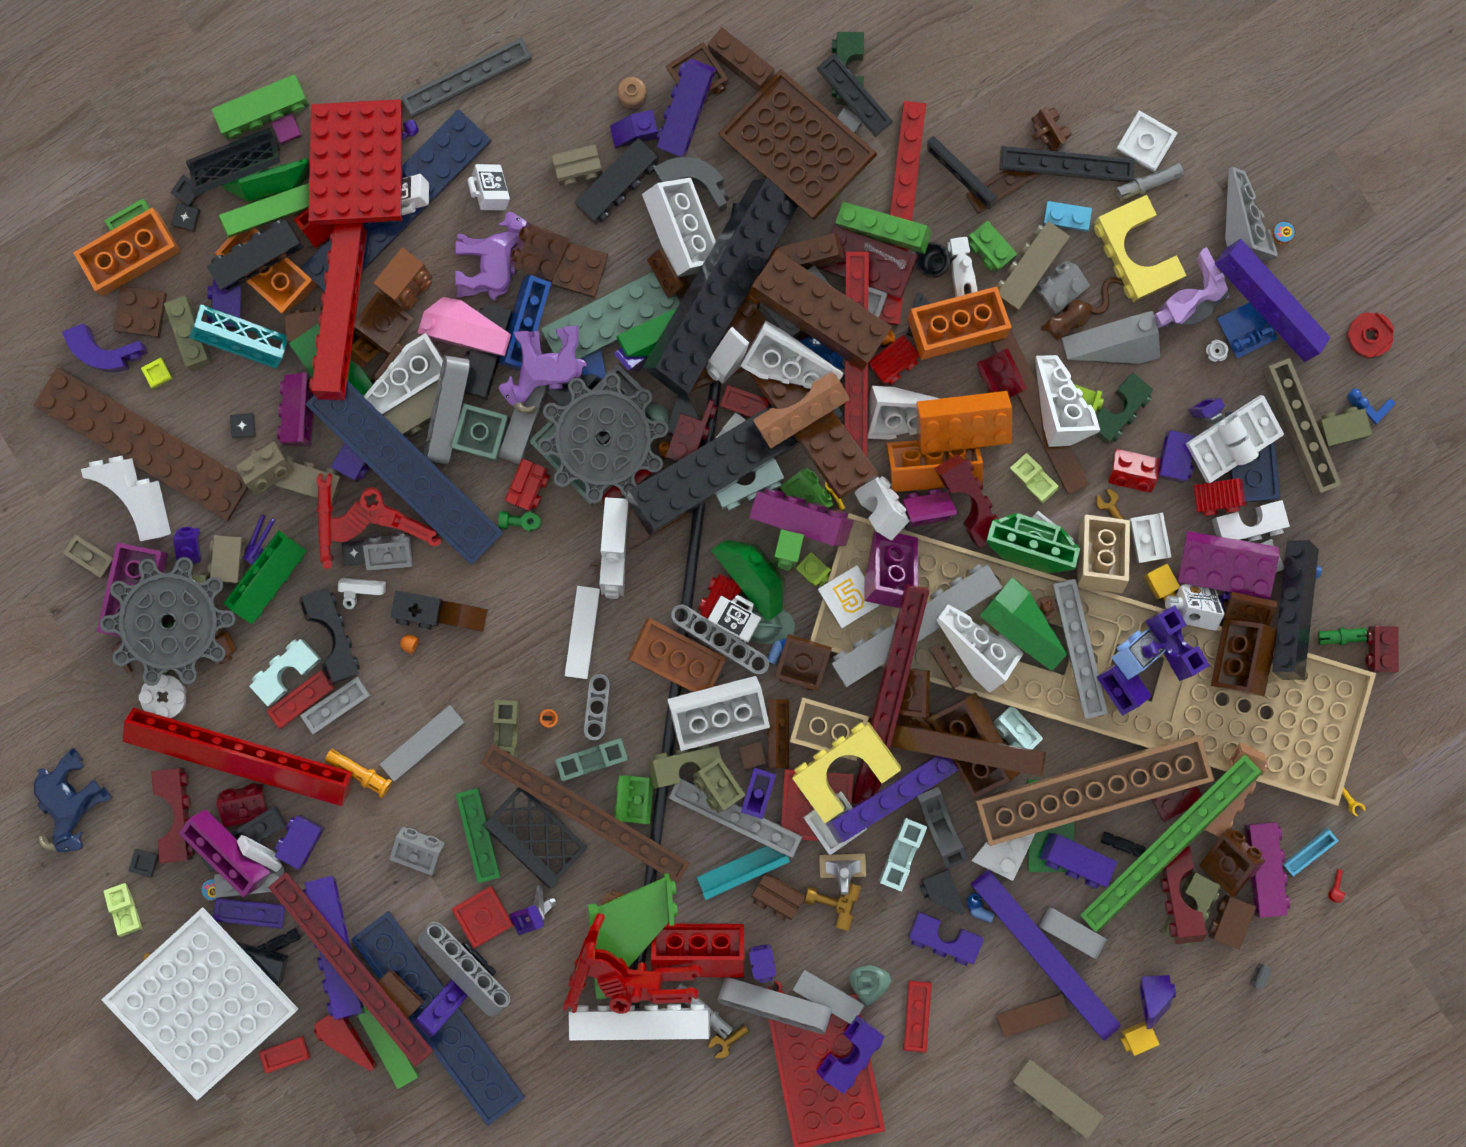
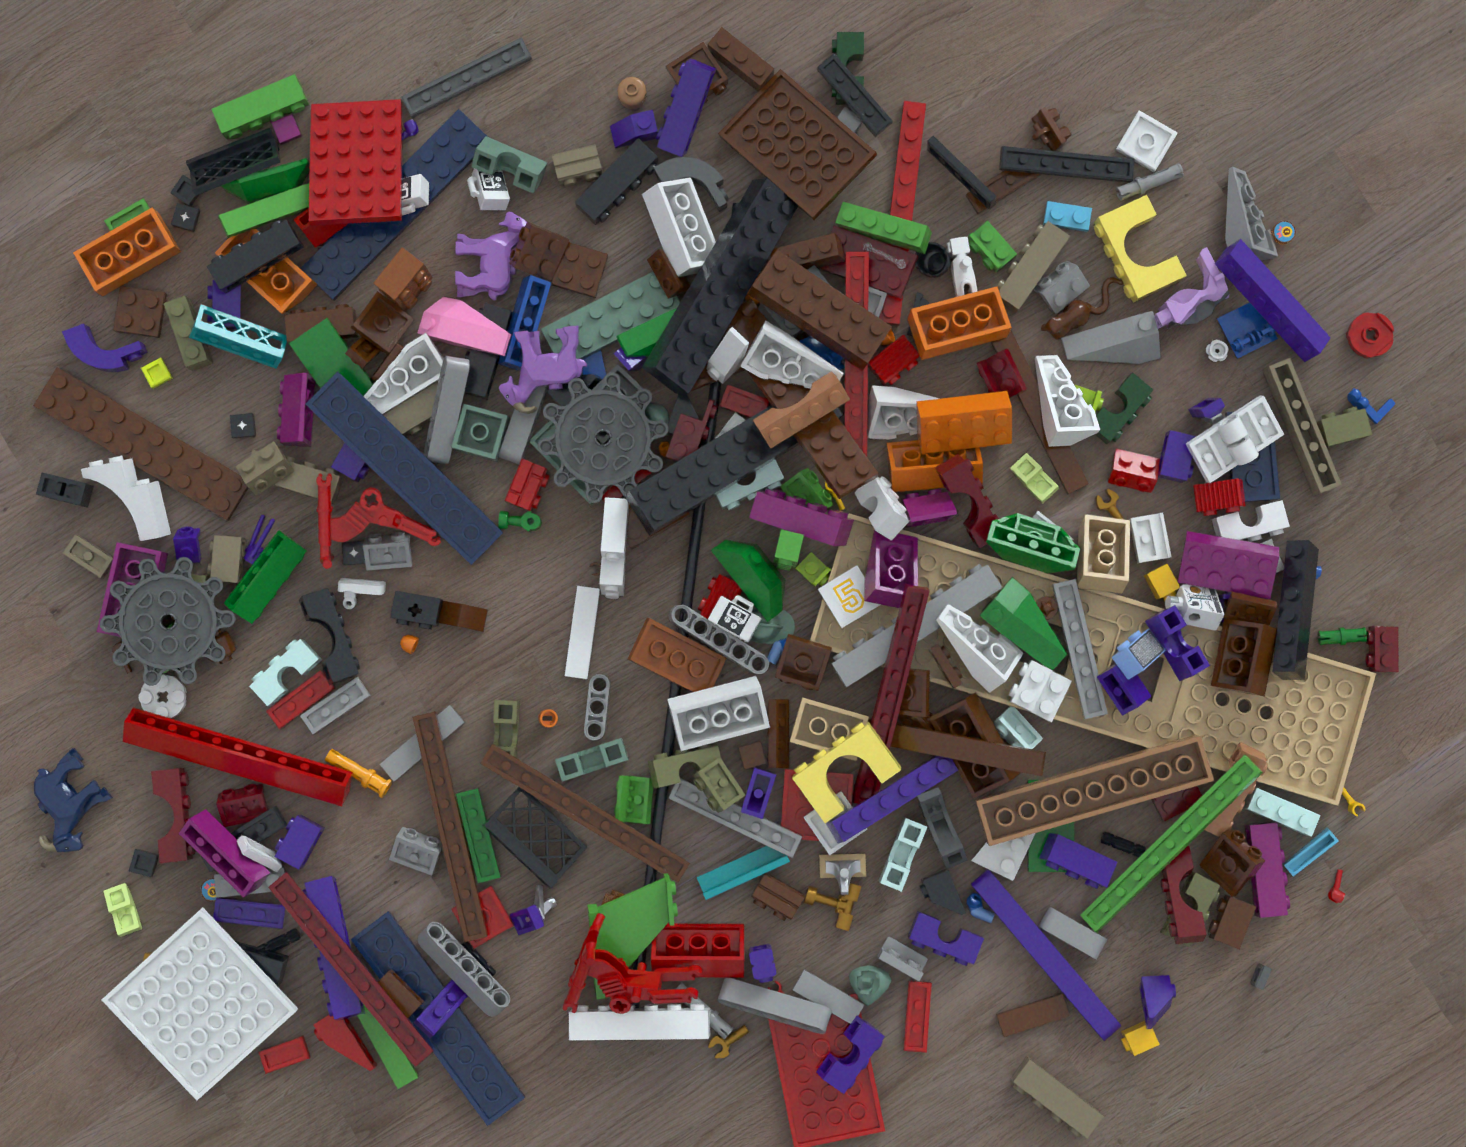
(64, 490): none -> black brick
(338, 312): red brick -> none
(450, 826): none -> reddish brown plate
(496, 156): none -> sand green arch
(902, 958): none -> light grey bracket
(1039, 690): none -> white plate
(1152, 650): dark purple hand -> none
(1282, 811): none -> light aqua arch

